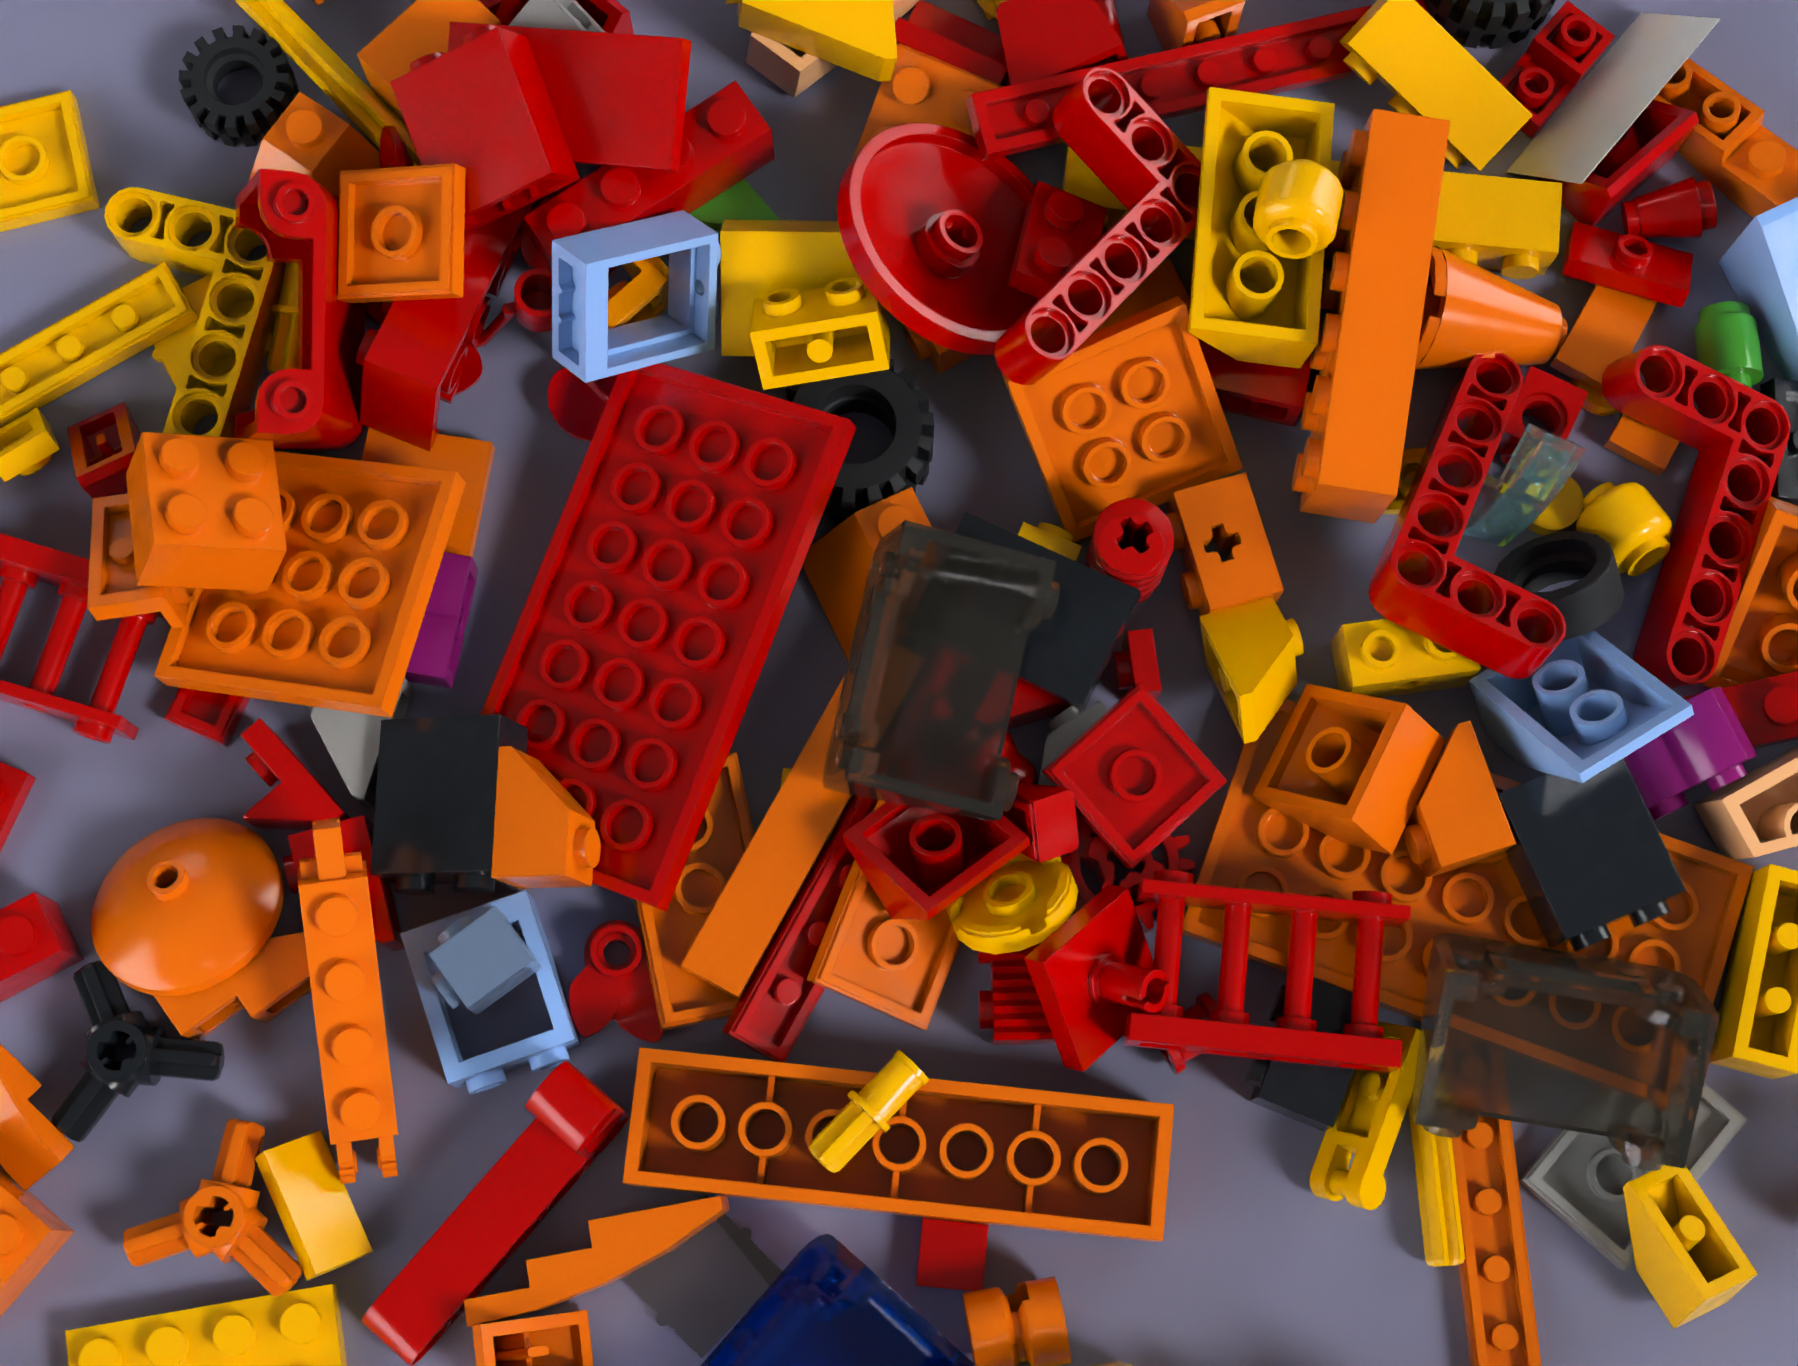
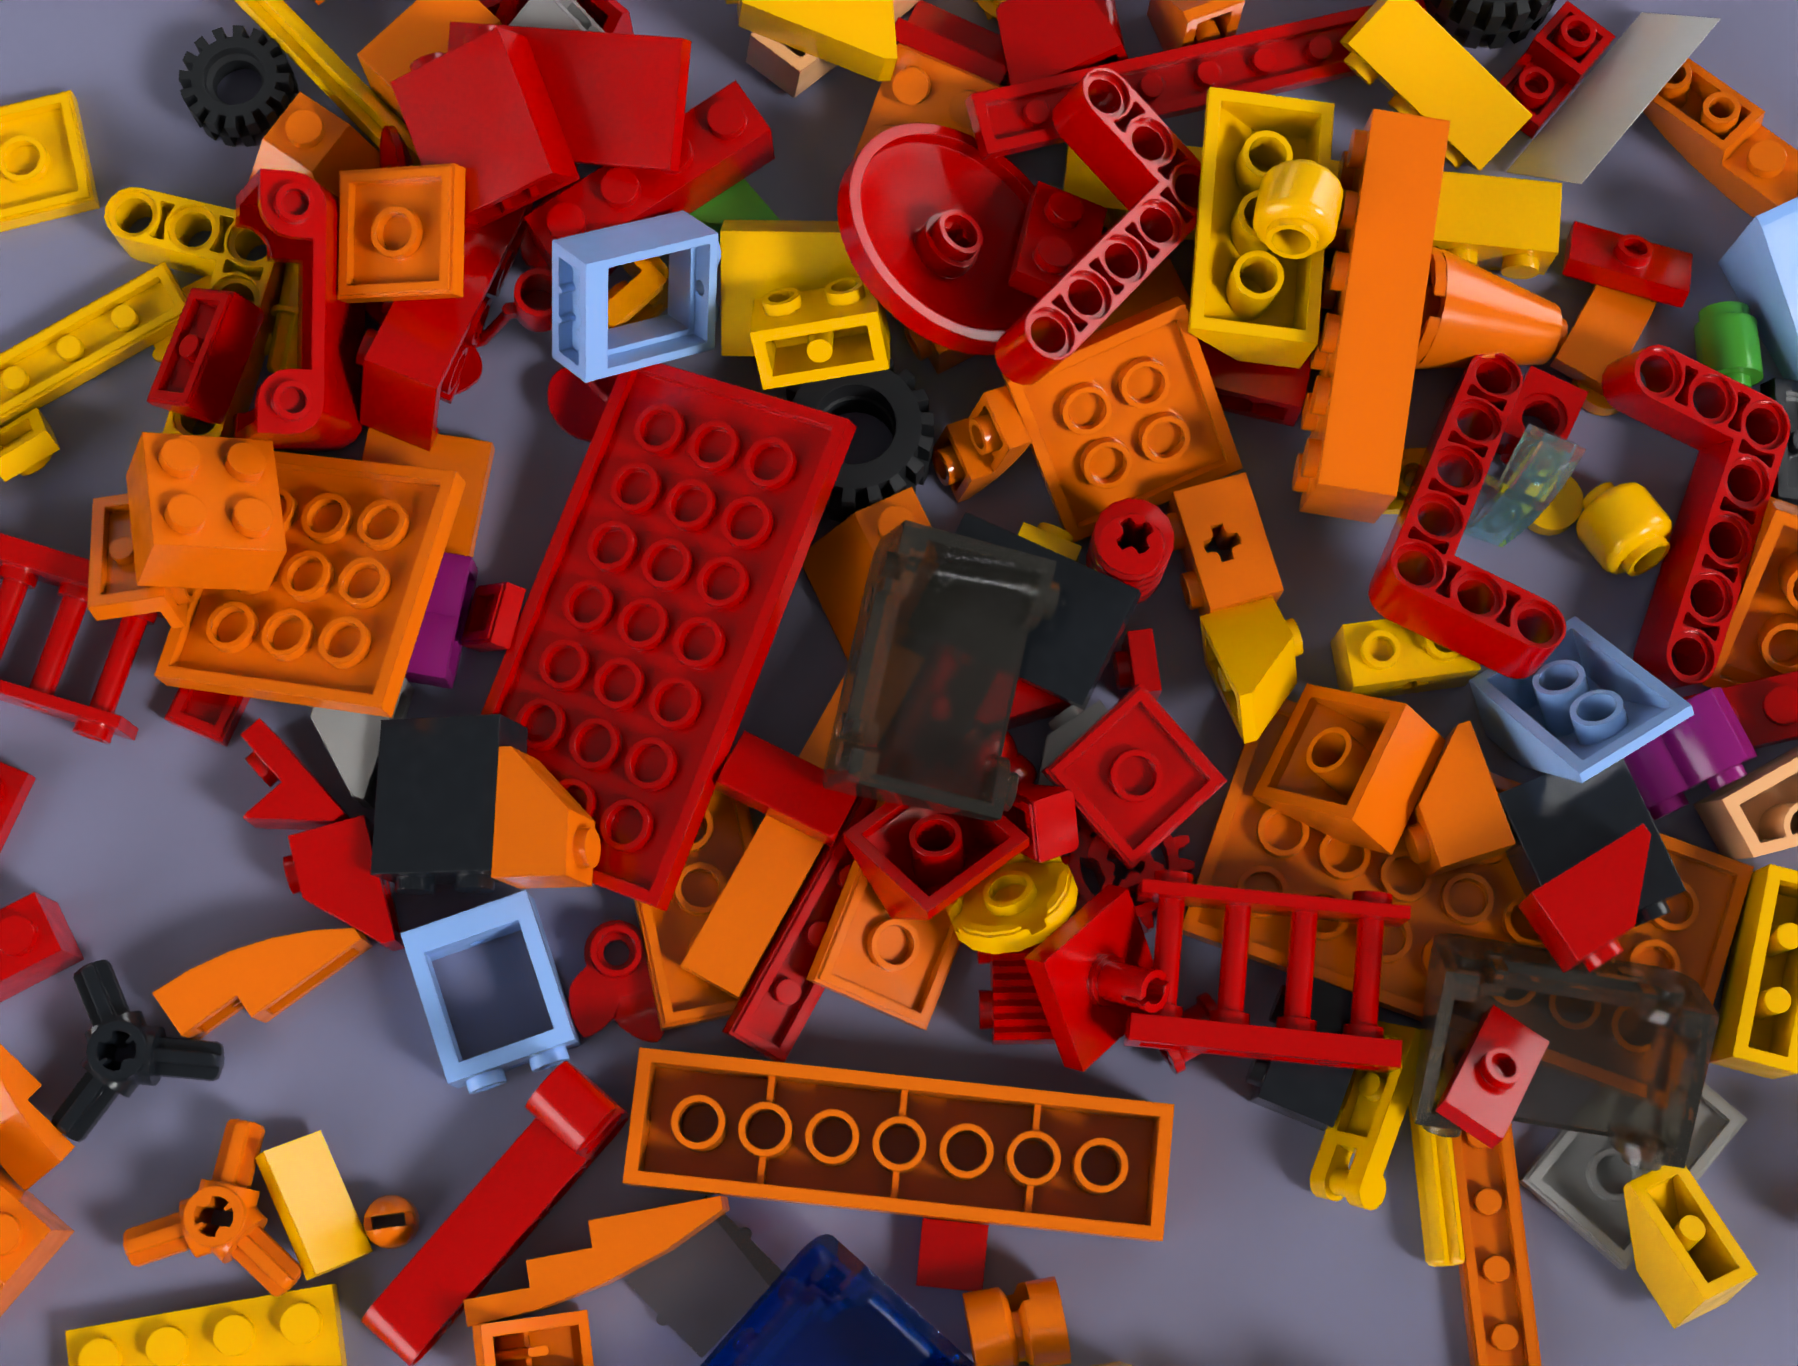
(103, 450): red slope -> none
(202, 924): orange dish -> none
(206, 355): none -> red slope
(347, 1000): orange hinge -> none
(391, 1236): none -> orange hinge
(480, 961): sand blue brick -> none
(493, 617): none -> red tile
(784, 788): none -> red slope
(867, 1112): yellow axle -> none
(981, 446): none -> orange slope
(1492, 1076): none -> red plate
(1566, 558): black tyre -> none
(1591, 903): none -> red slope
(1630, 163): red slope -> none
(1641, 444): orange tile -> none
(1672, 211): red cone -> none

